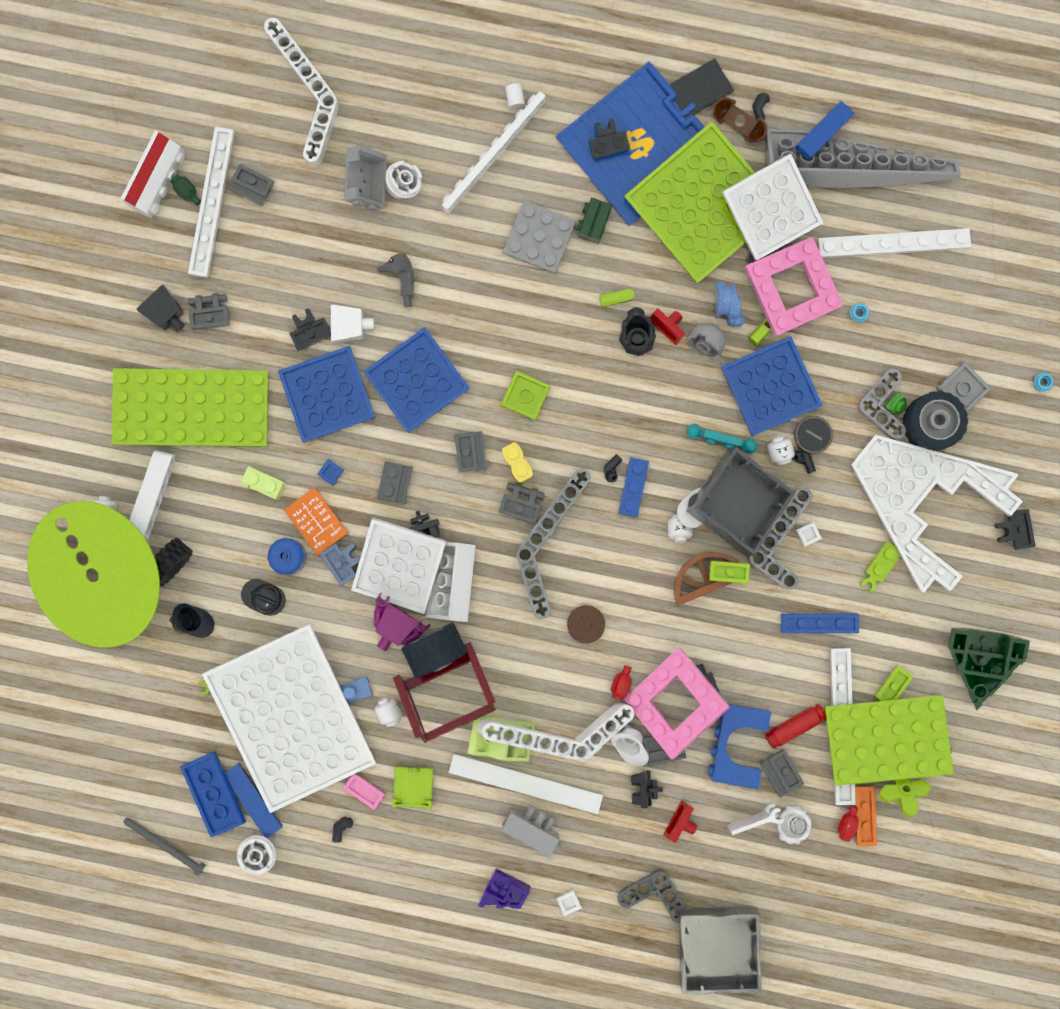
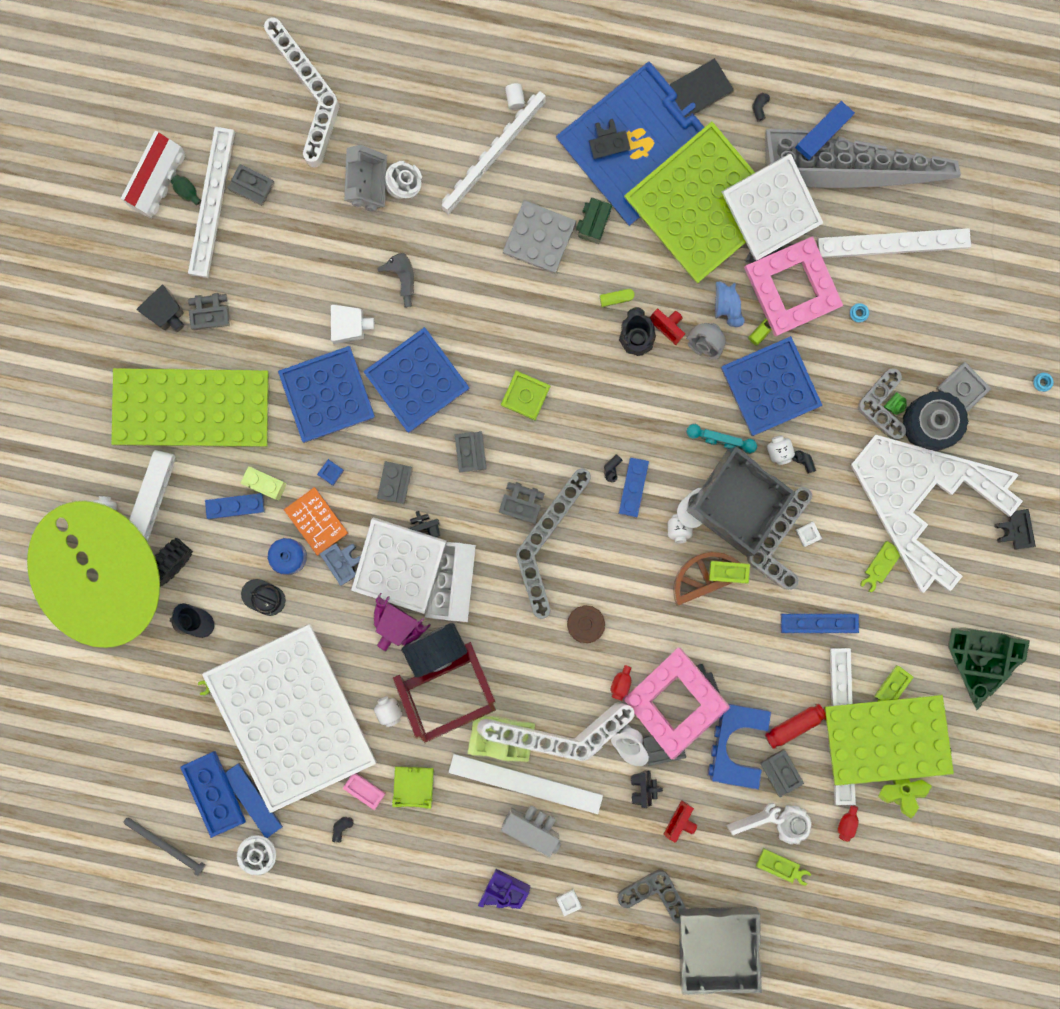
(234, 506): none -> blue plate
(309, 331): black plate -> none
(356, 689): medium blue tile -> none
(514, 458): light yellow brick -> none
(726, 111): reddish brown piece -> none
(781, 867): none -> lime plate
(813, 435): black tile -> none
(865, 801): orange plate -> none

